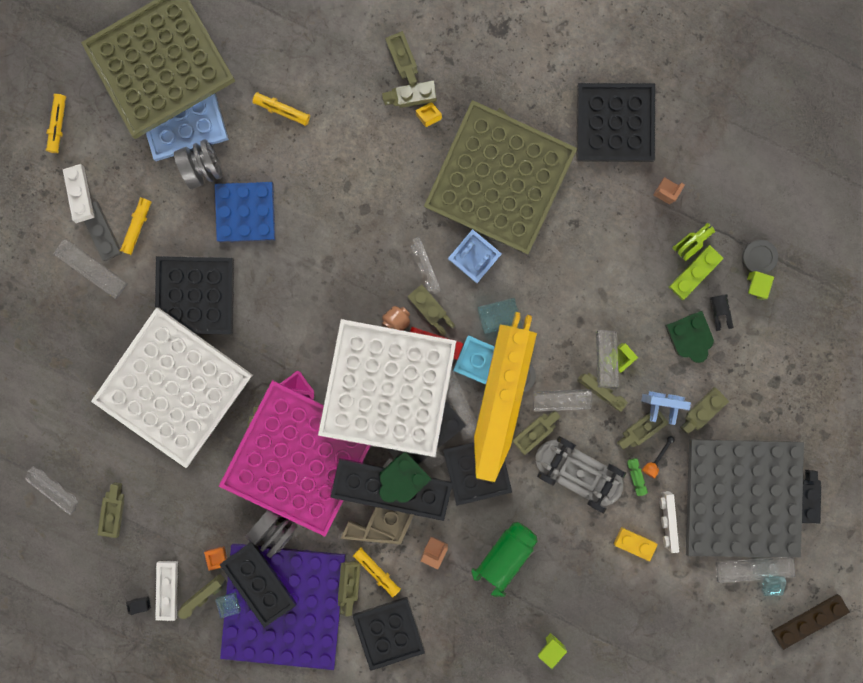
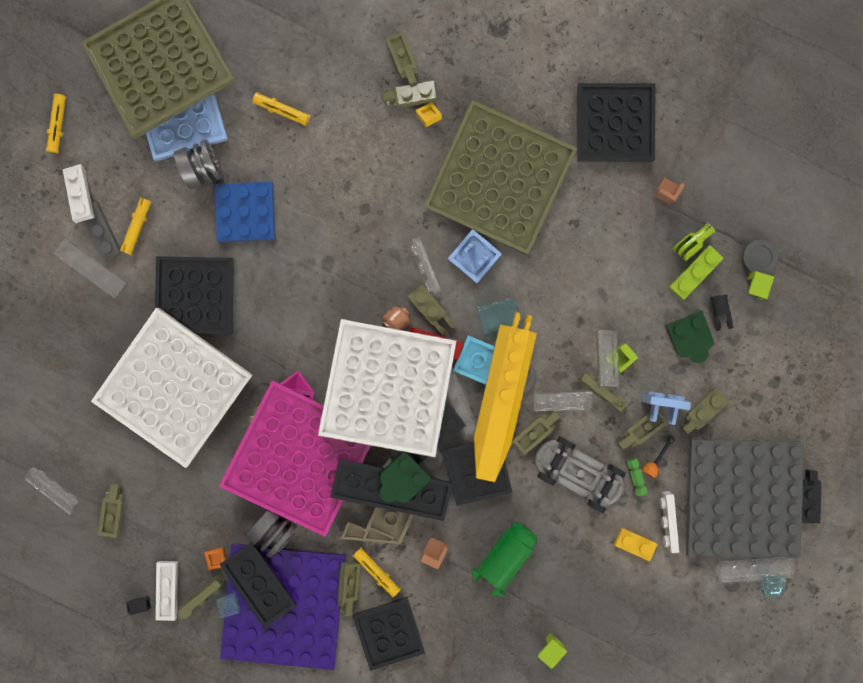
(810, 621): dark brown plate -> none

